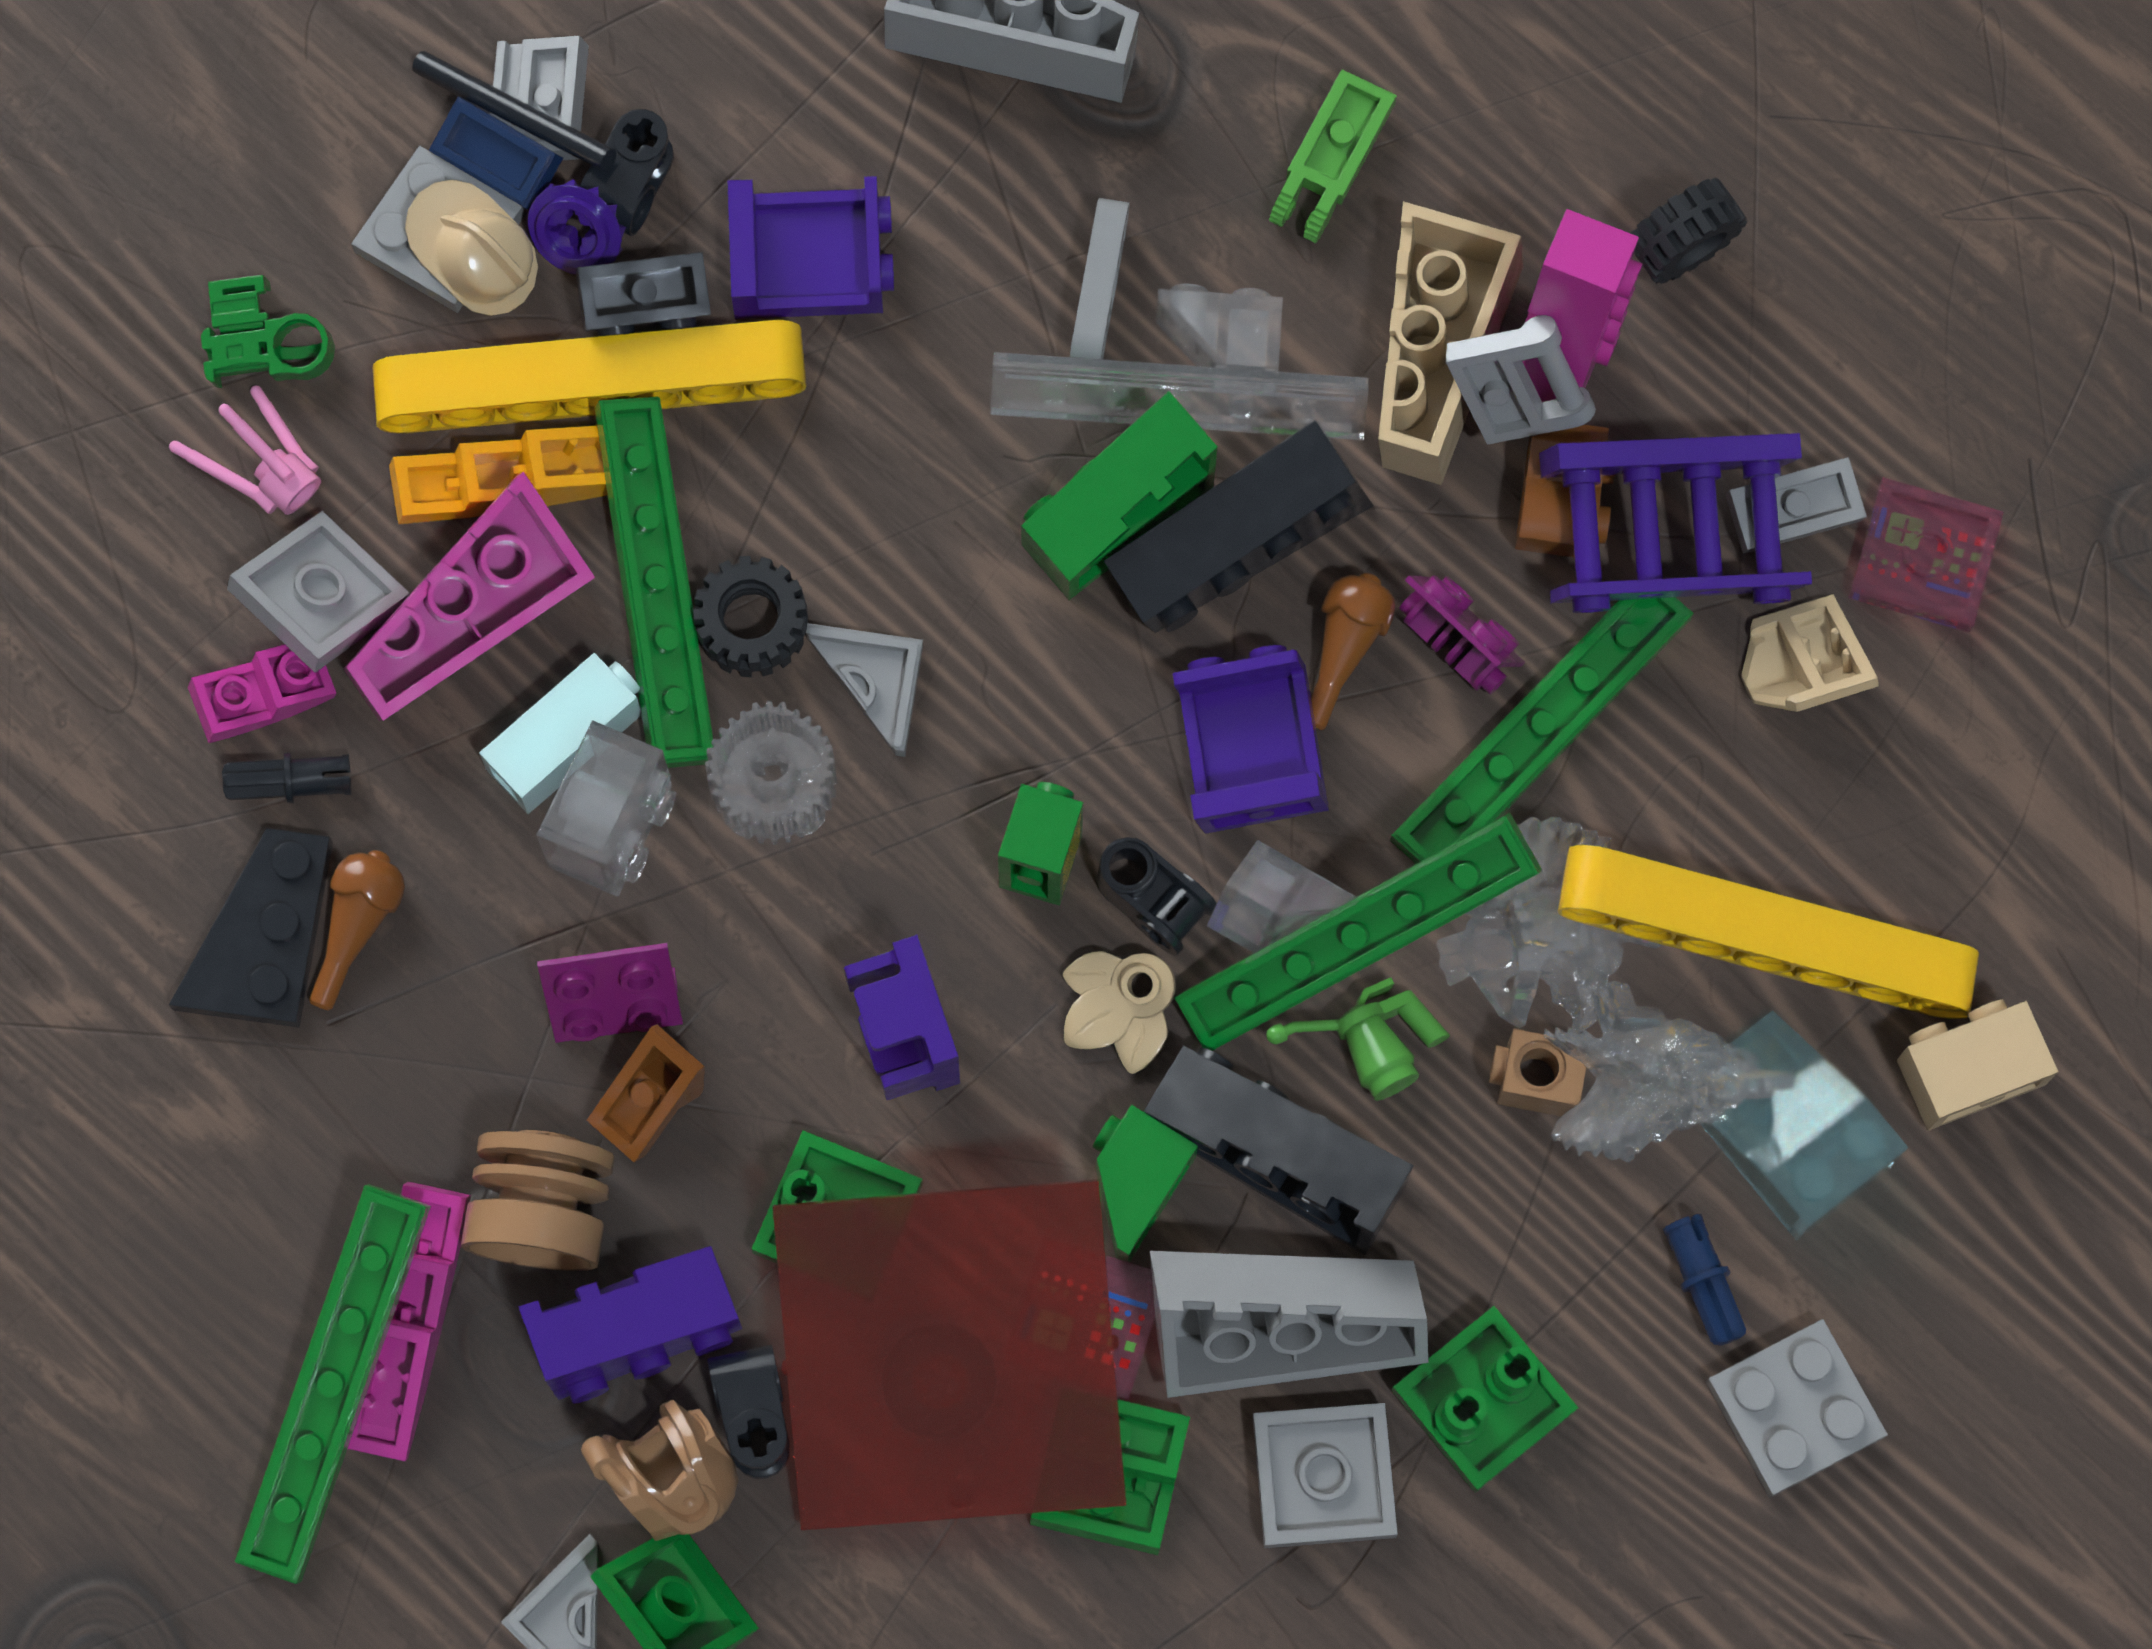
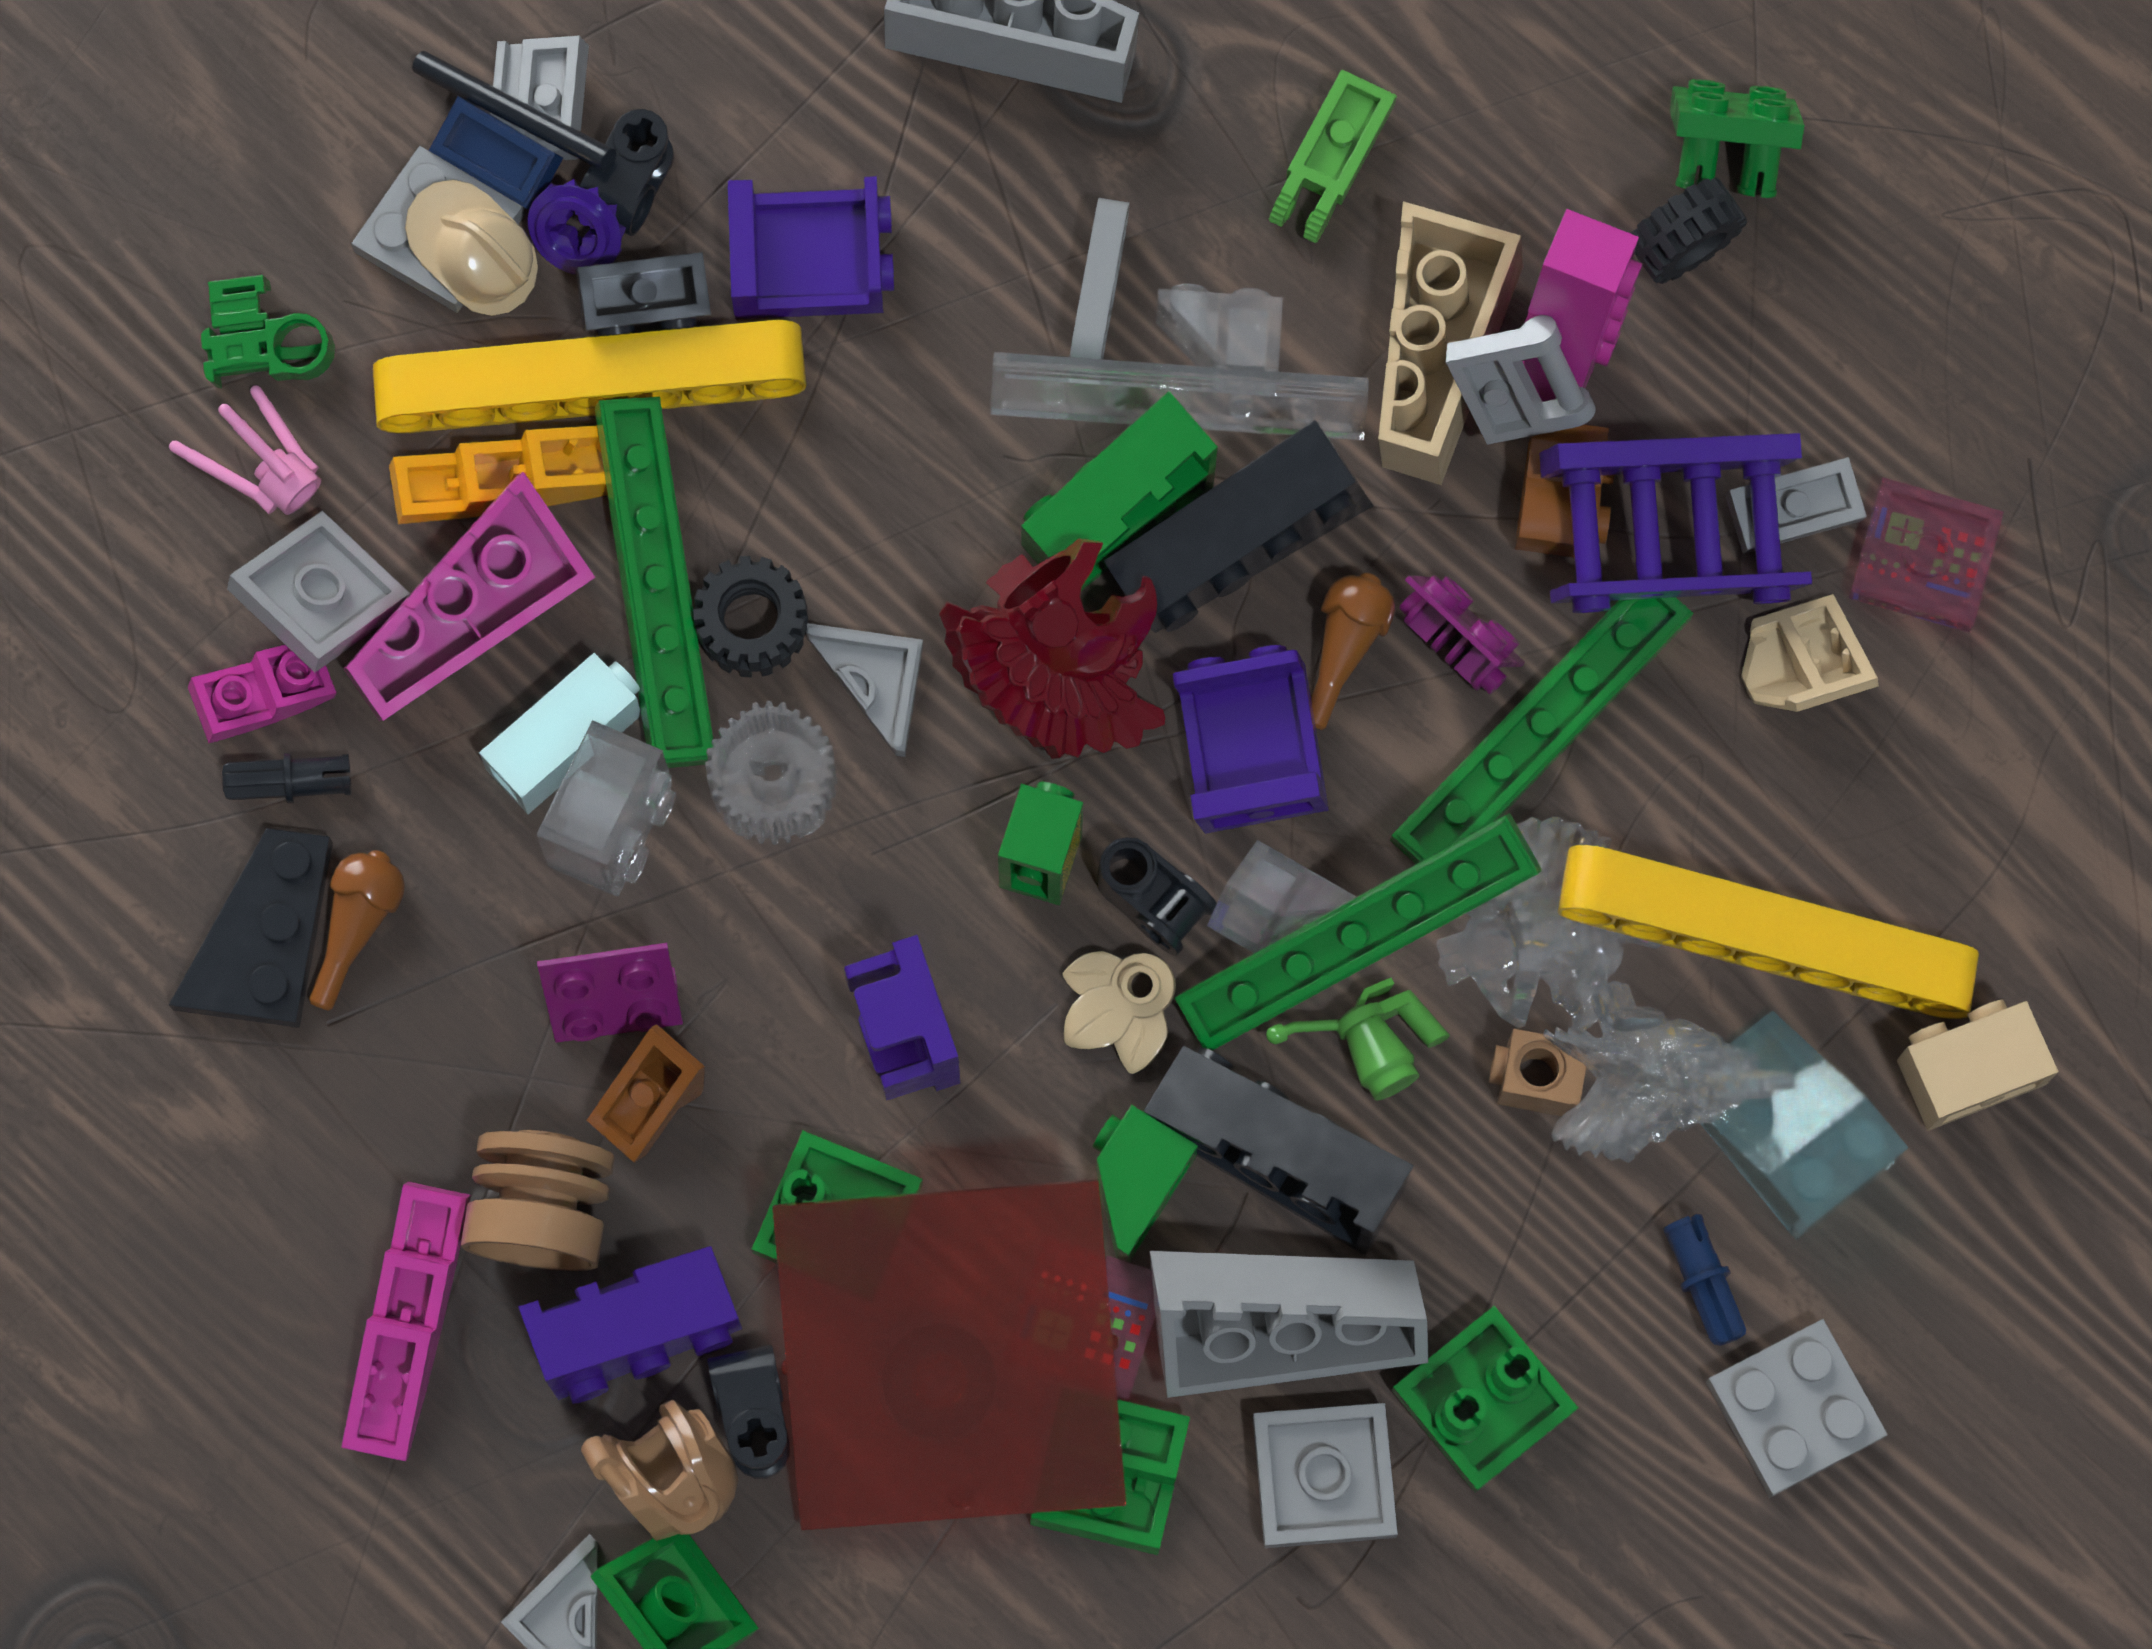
(332, 1384): green tile -> none
(1051, 664): none -> dark red piece
(1759, 119): none -> green plate

